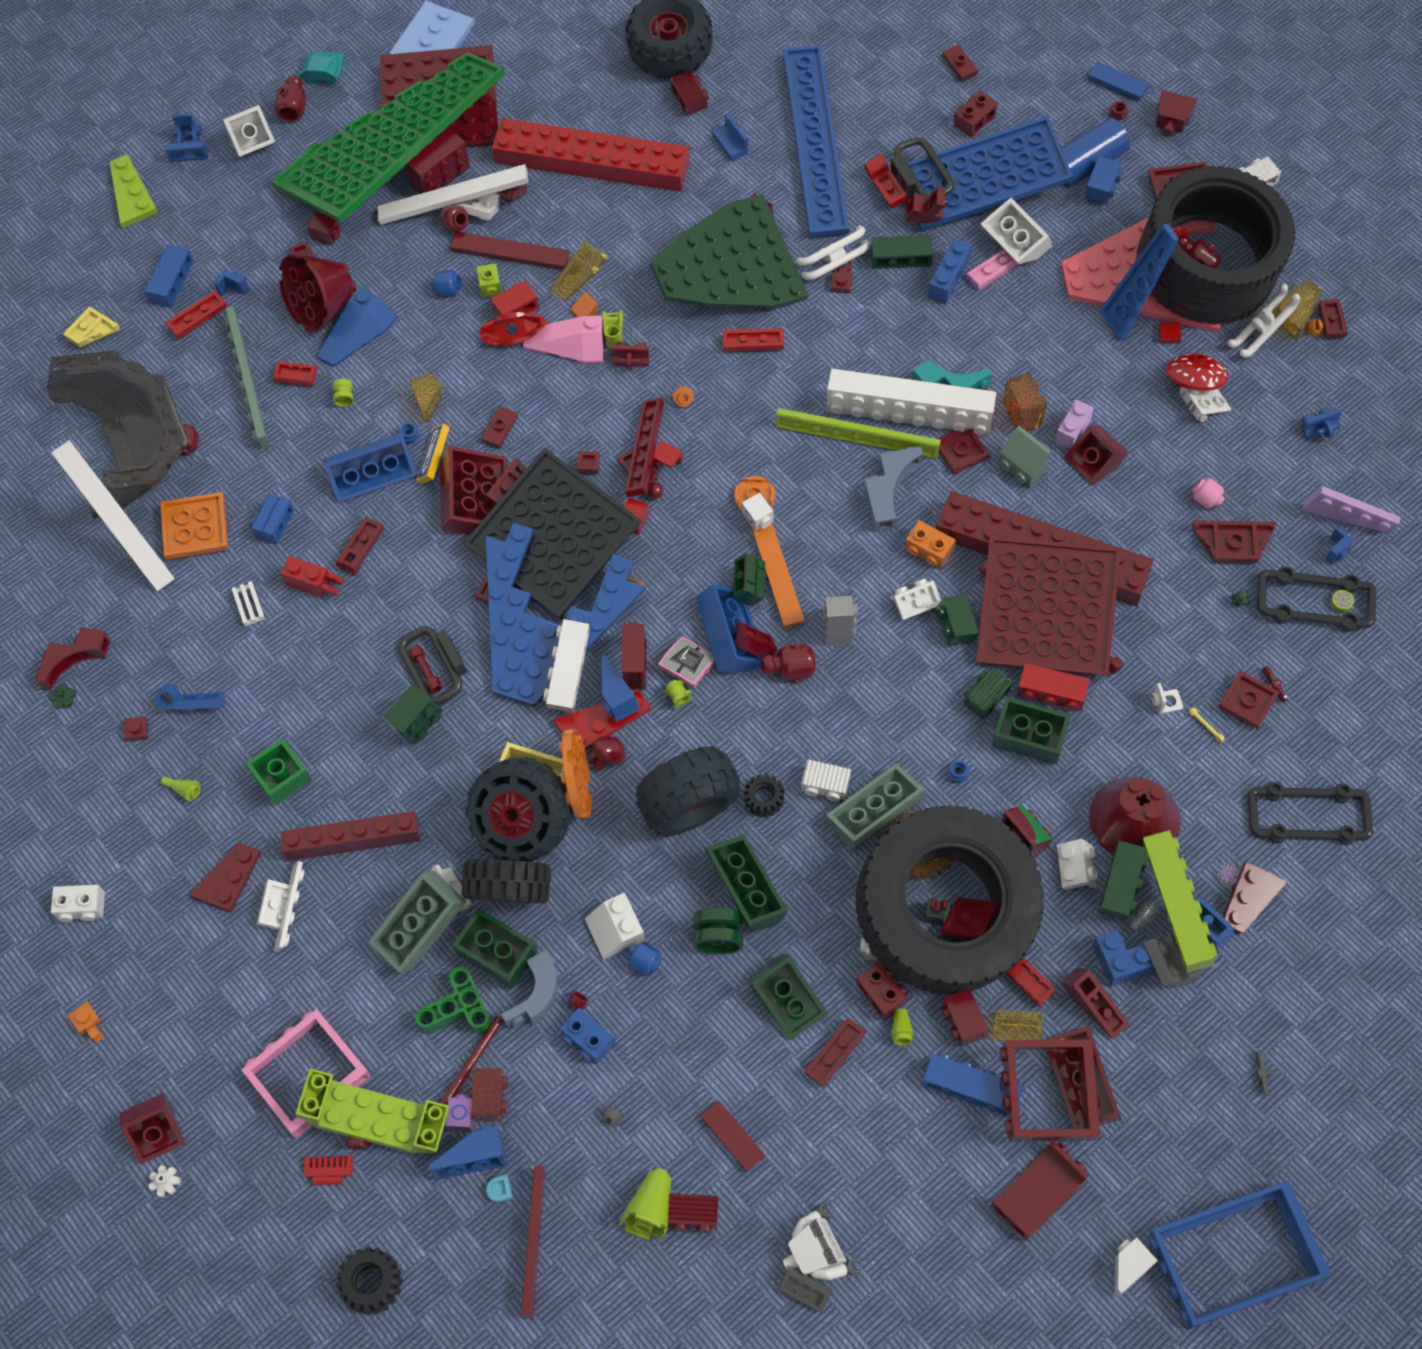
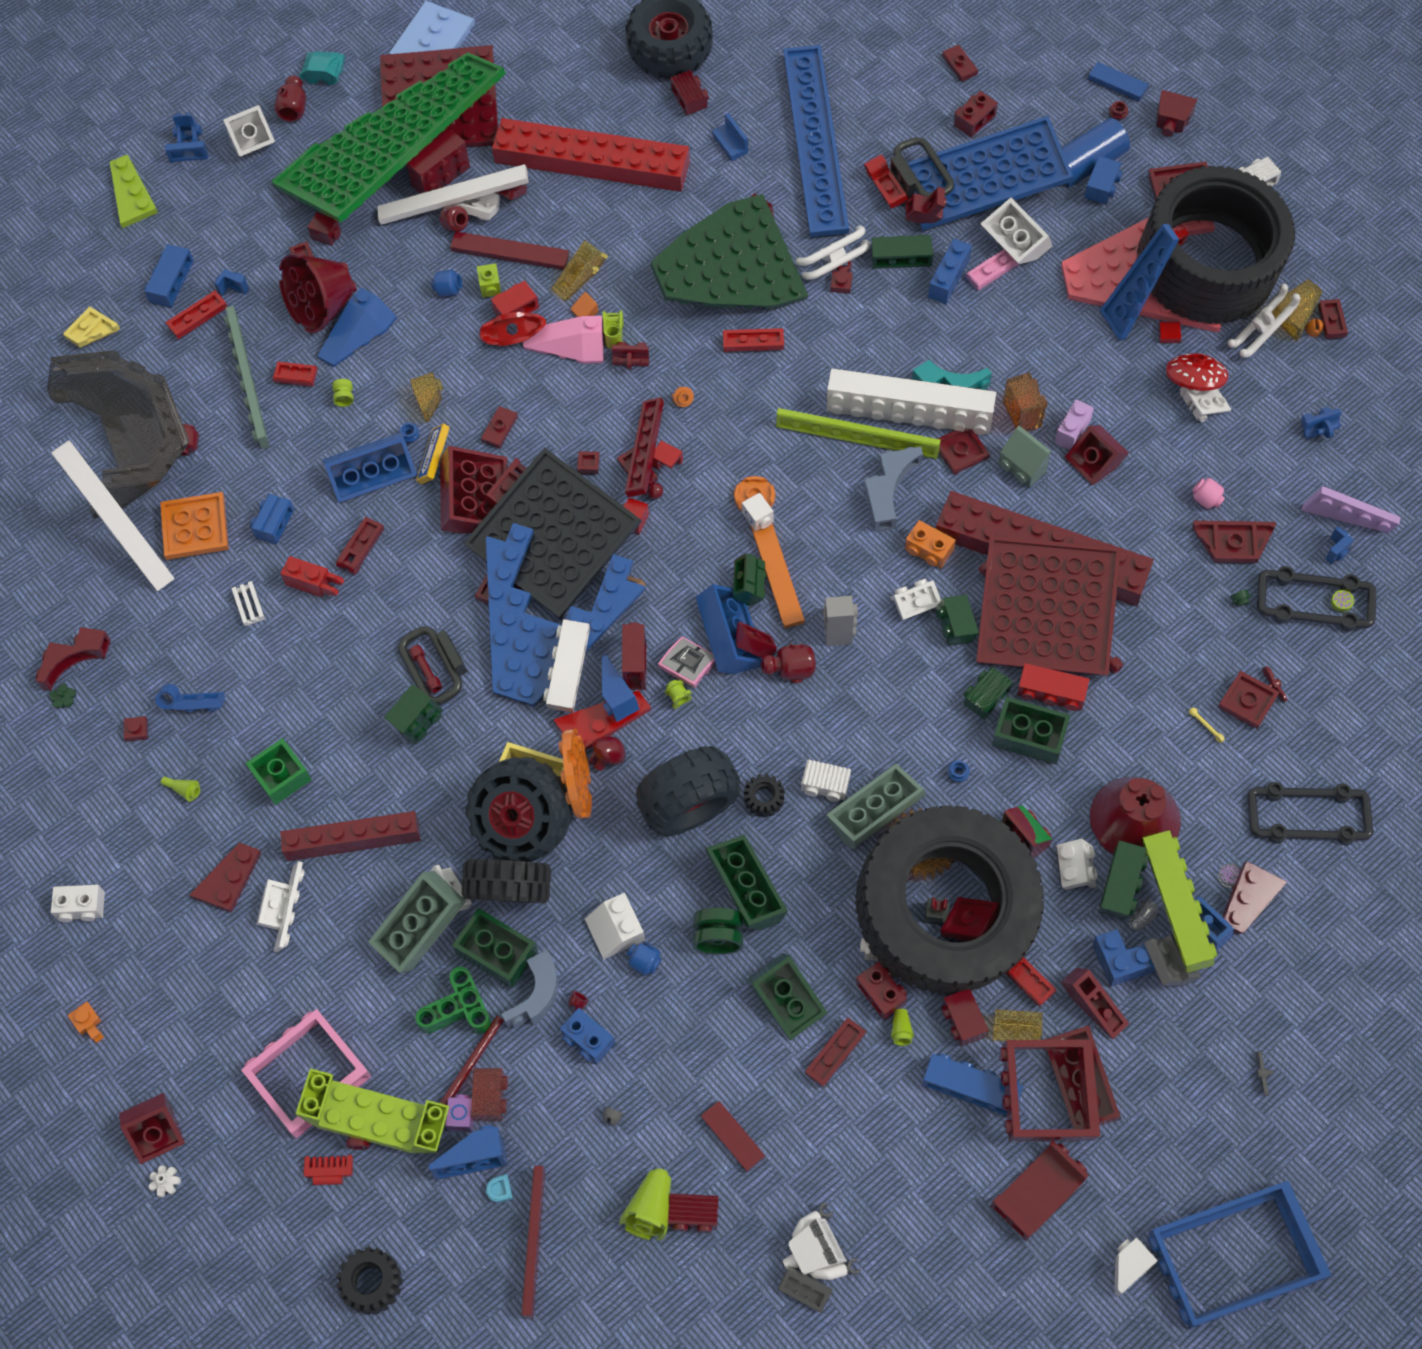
(1159, 700): white bracket -> none
(1200, 251): dark red piece -> none

